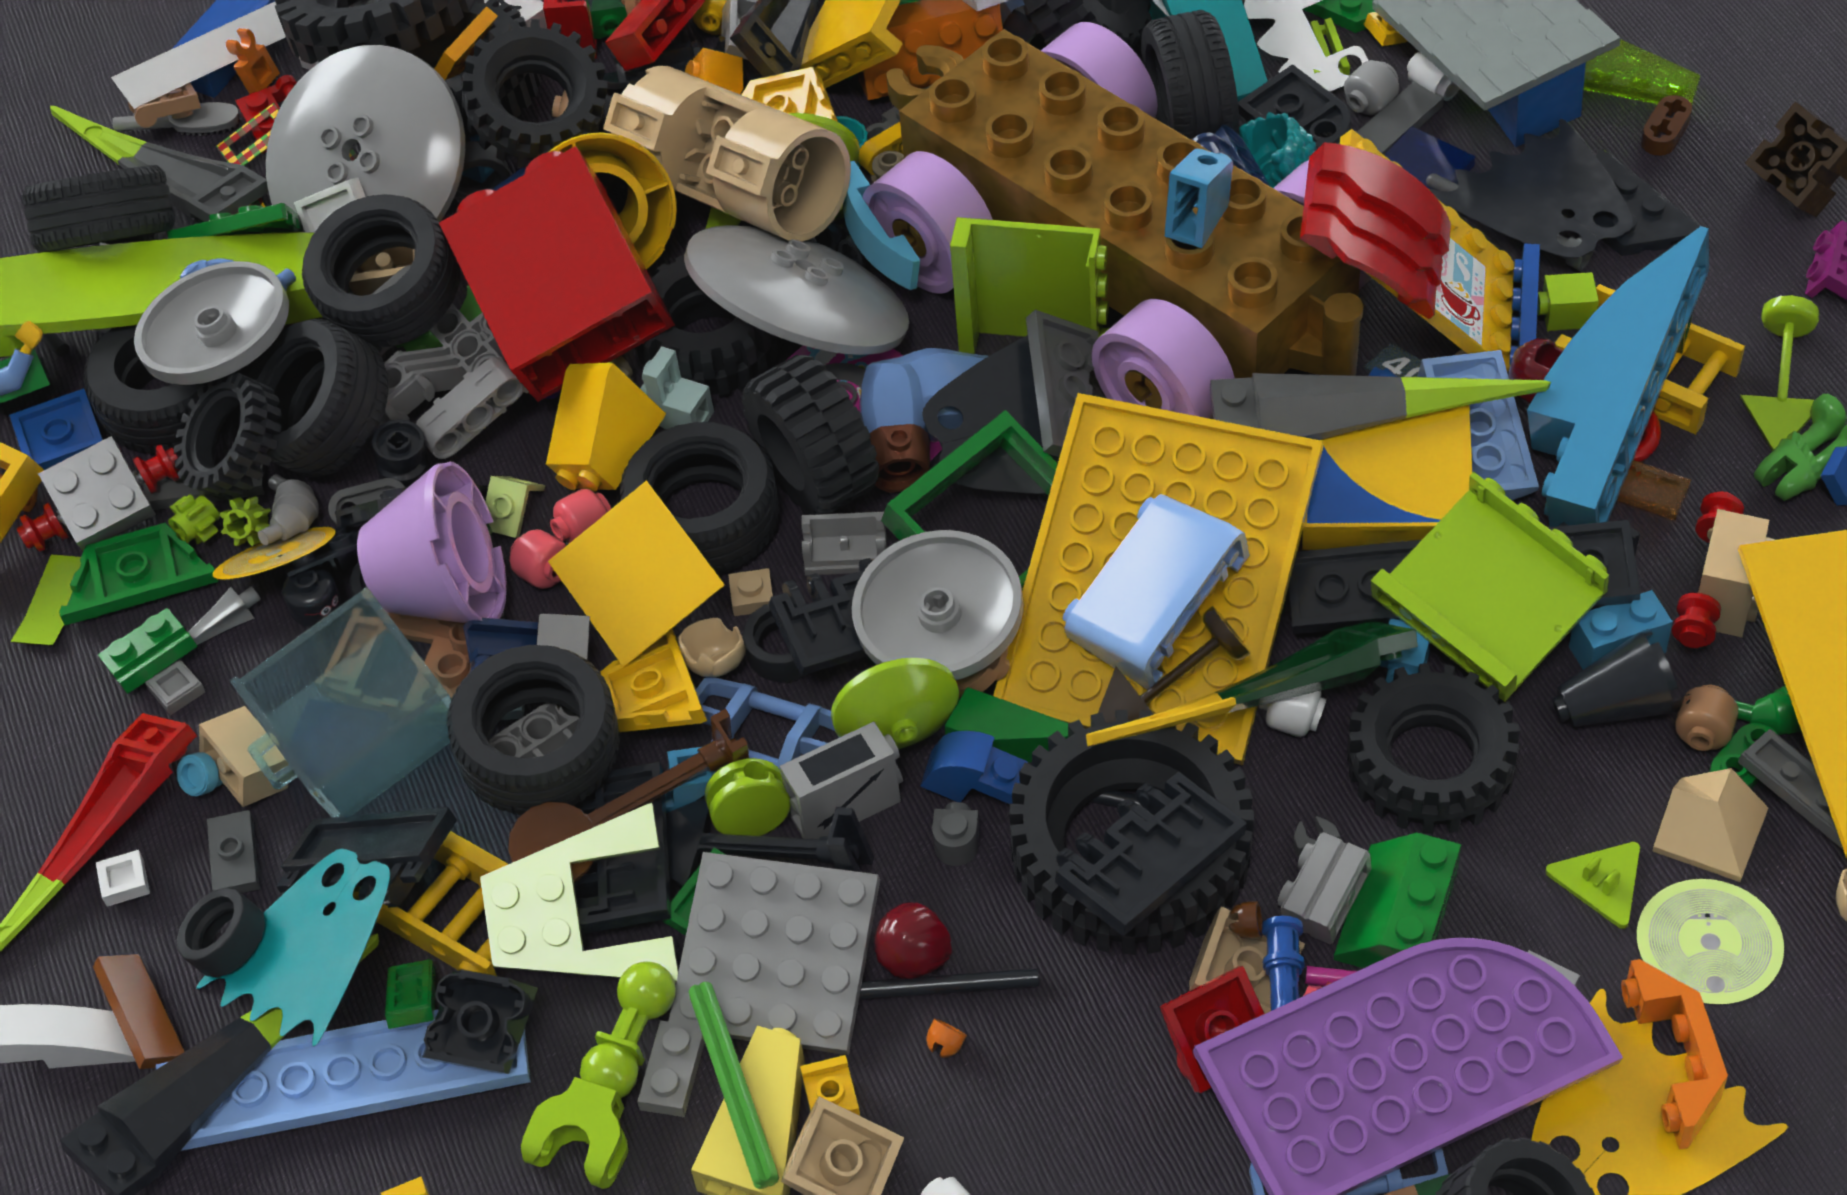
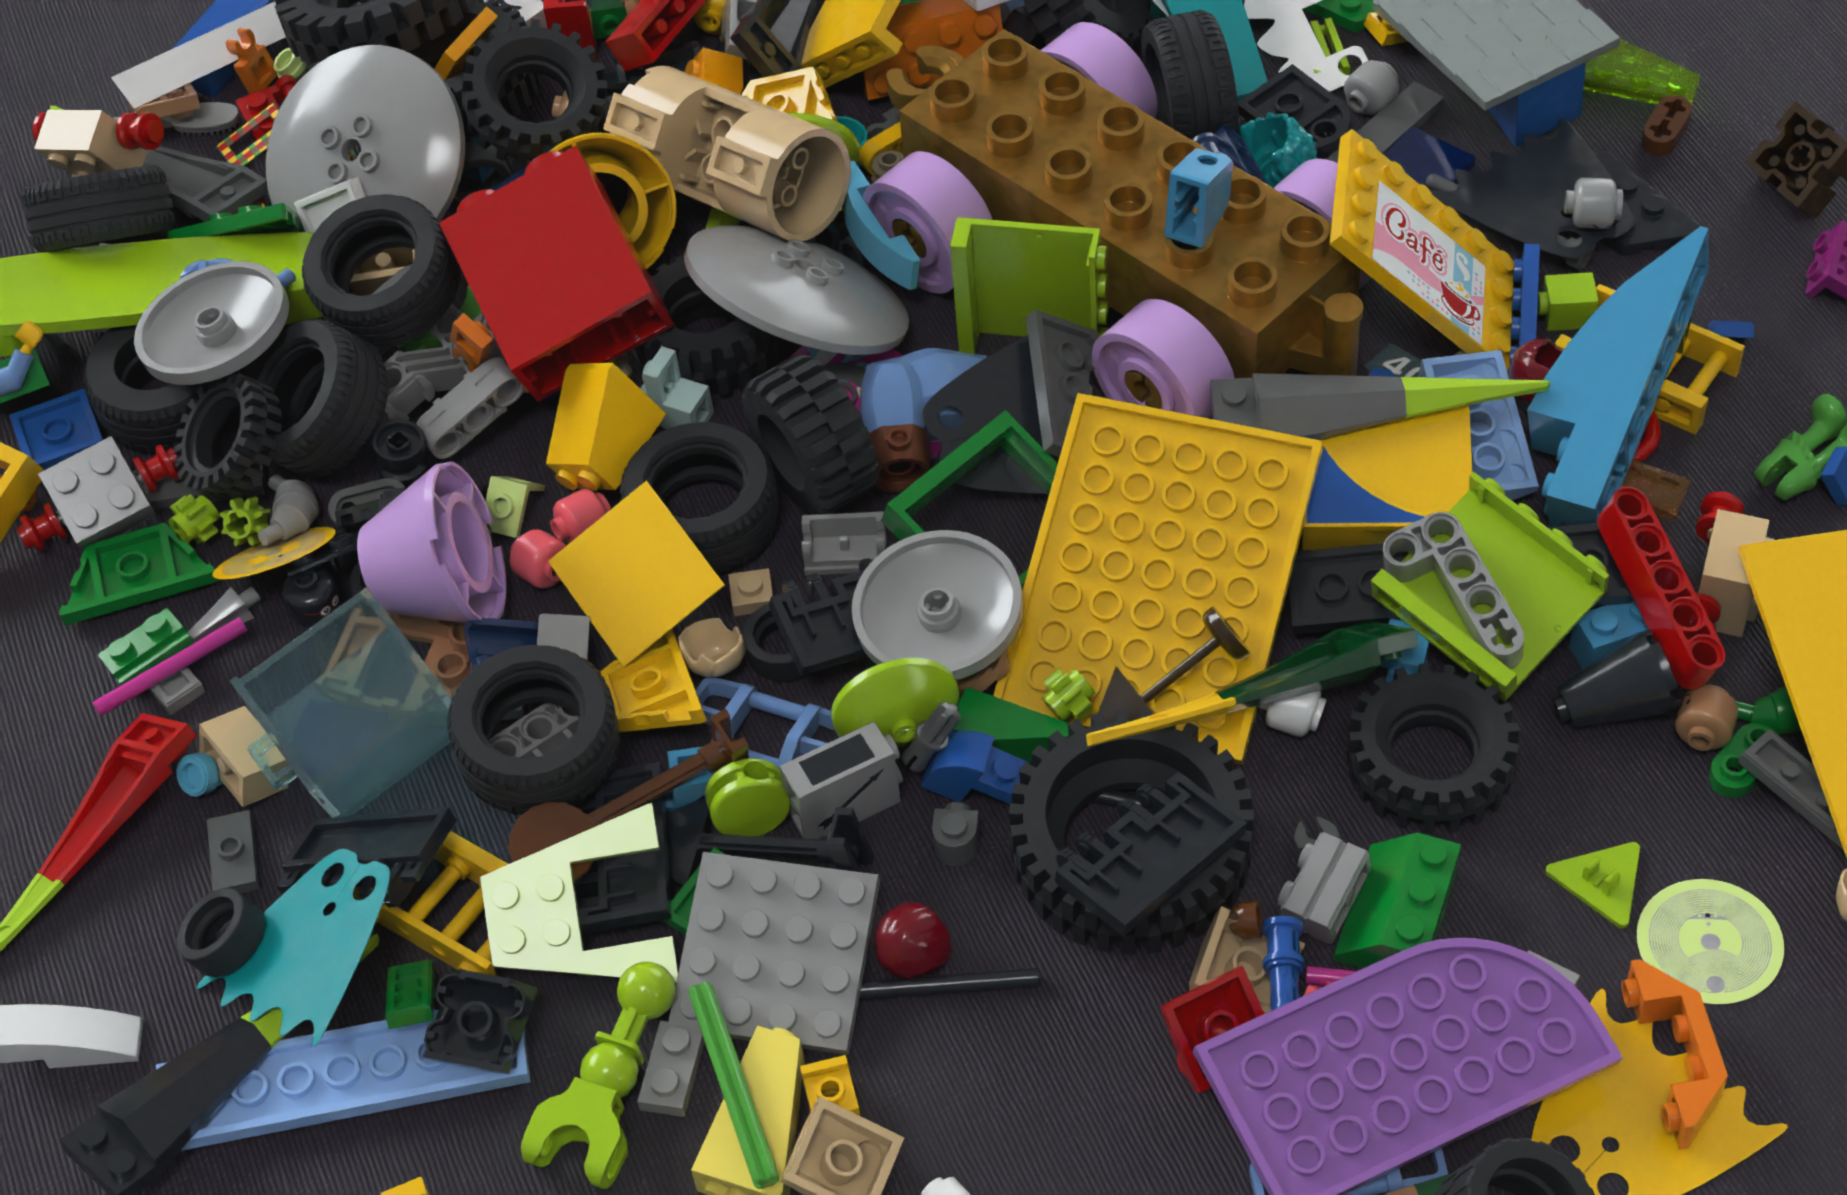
(43, 618): lime sticker -> none
(95, 142): none -> tan brick
(122, 878): white plate -> none
(138, 1009): dark orange tile -> none
(169, 666): none -> dark pink bar
(288, 64): none -> yellowish green plate
(471, 341): none -> orange plate
(931, 736): none -> dark grey axle
(945, 1035): orange hinge -> none
(1068, 695): none -> lime gear
(1154, 586): light blue windscreen -> none
(1376, 221): red slope -> none
(1430, 77): white brick -> none
(1462, 592): none -> light grey beam
(1594, 203): none -> light grey head
(1661, 588): none -> red beam
(1712, 823): tan slope -> none
(1732, 328): none -> blue tile
(1781, 415): lime piece -> none

